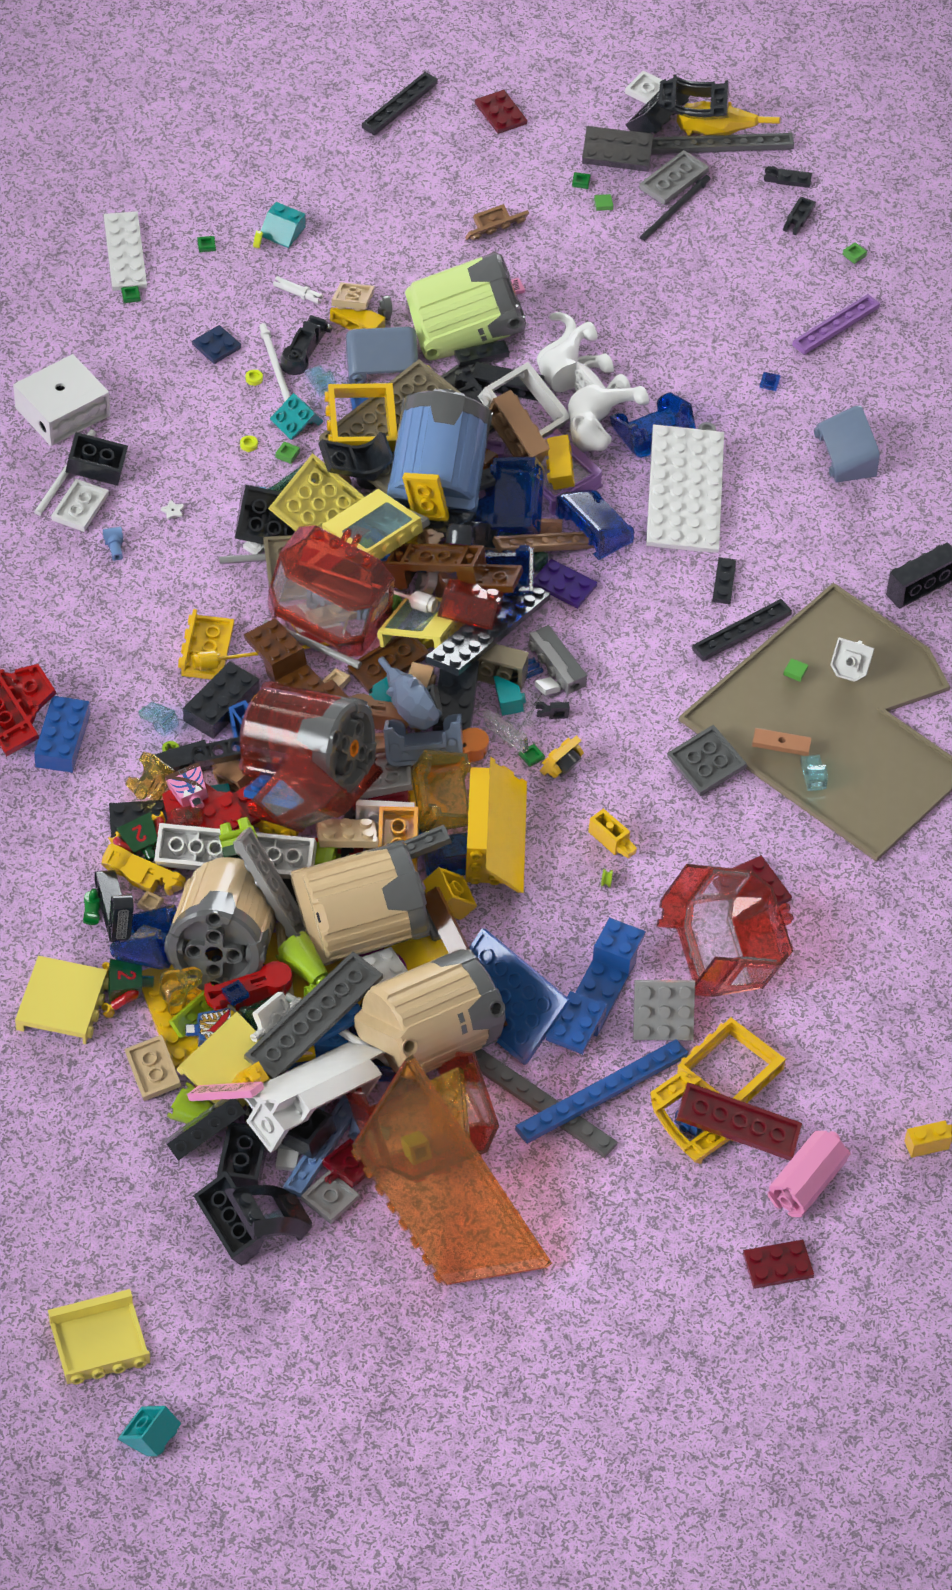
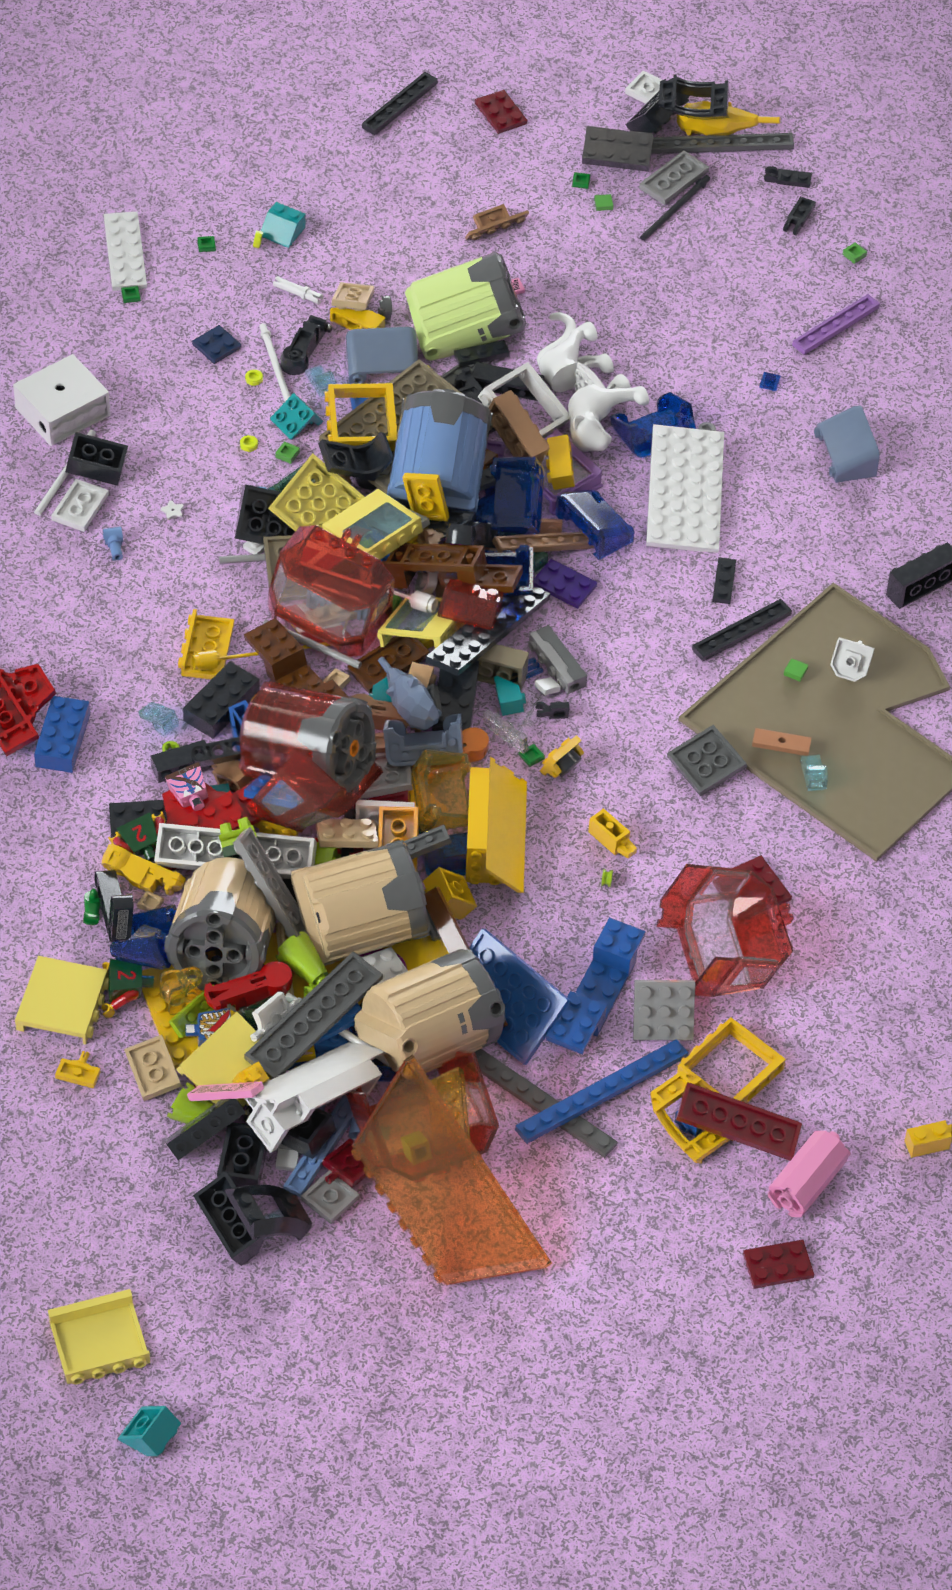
(78, 1071): none -> yellow plate
(153, 781): clear yellow piece -> none
(188, 816): clear red rock -> none
(235, 992): clear blue tile -> none

